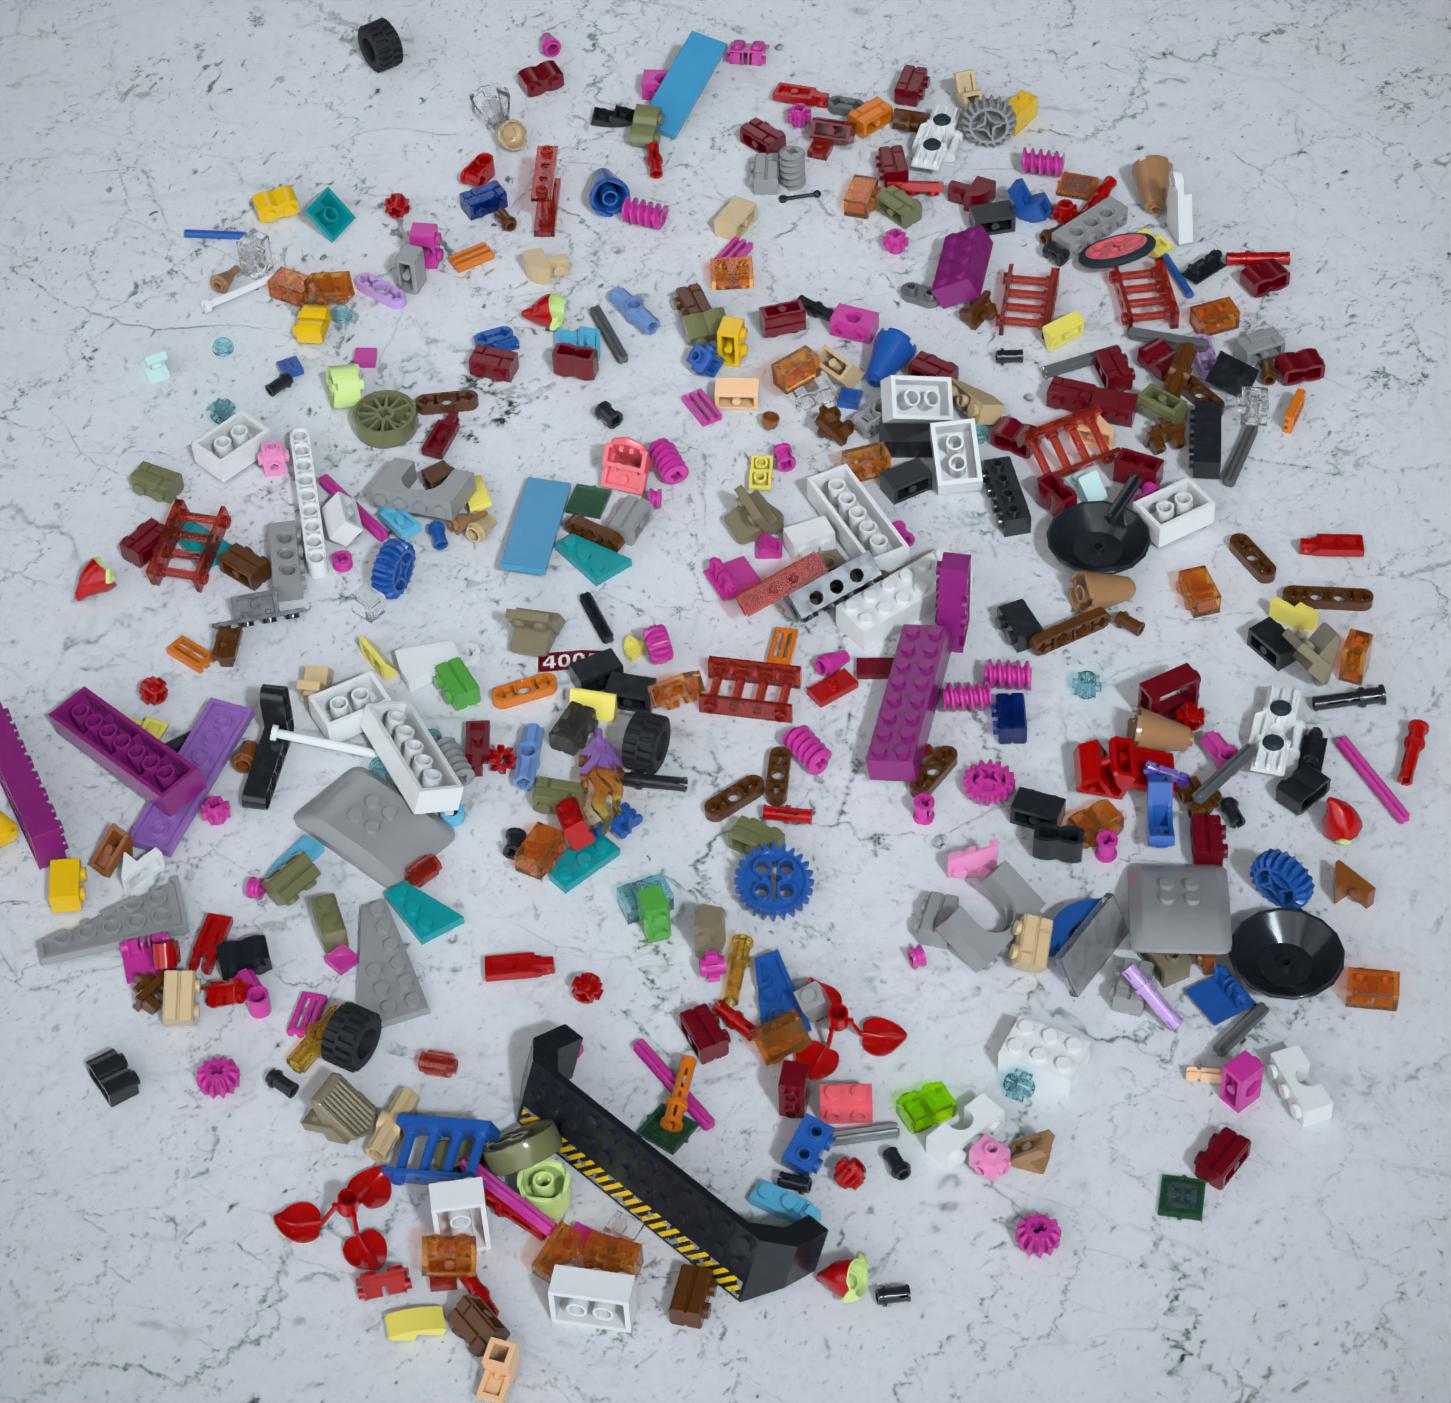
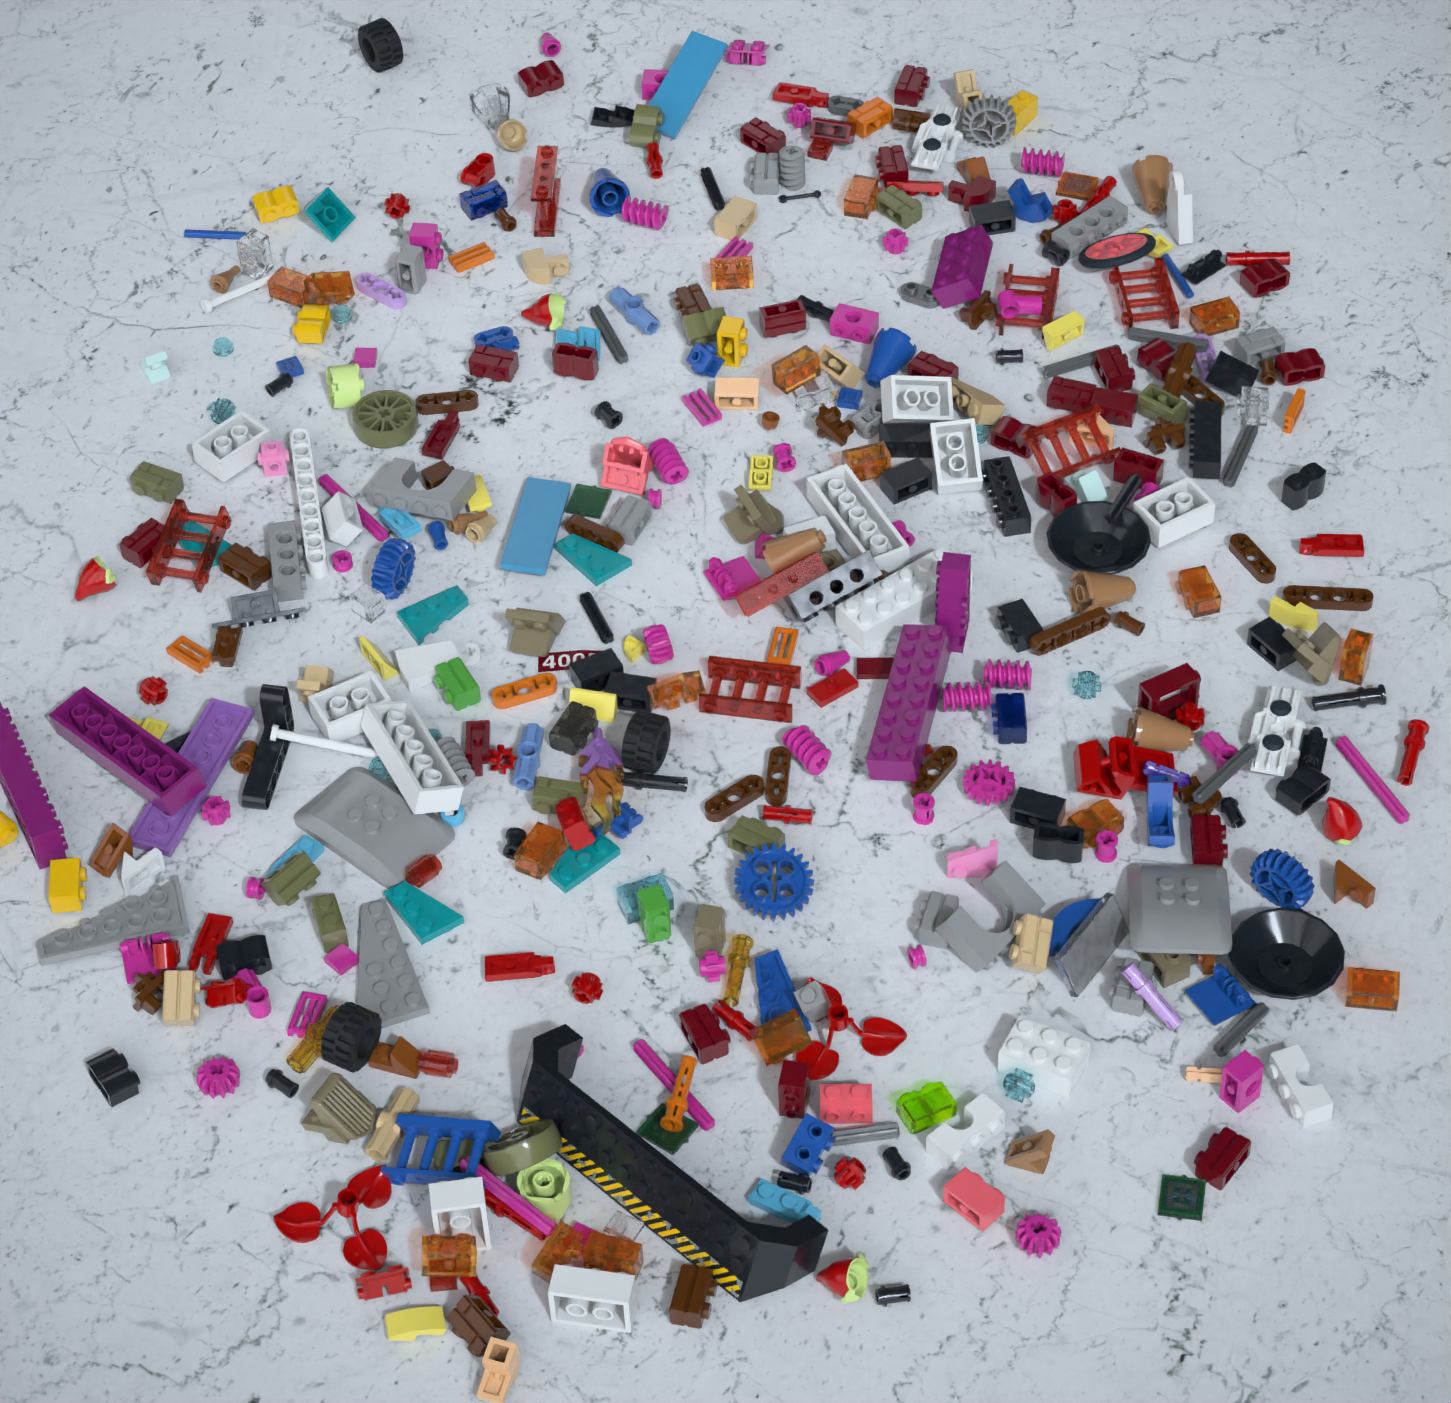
(396, 1058): none -> dark orange slope
(429, 613): none -> teal wing
(712, 188): none -> black axle
(792, 547): none -> medium nougat cone
(972, 168): none -> dark orange slope
(974, 1199): none -> coral brick
(990, 1158): bright pink brick -> none
(1013, 304): none -> dark pink piece
(1303, 486): none -> black brick

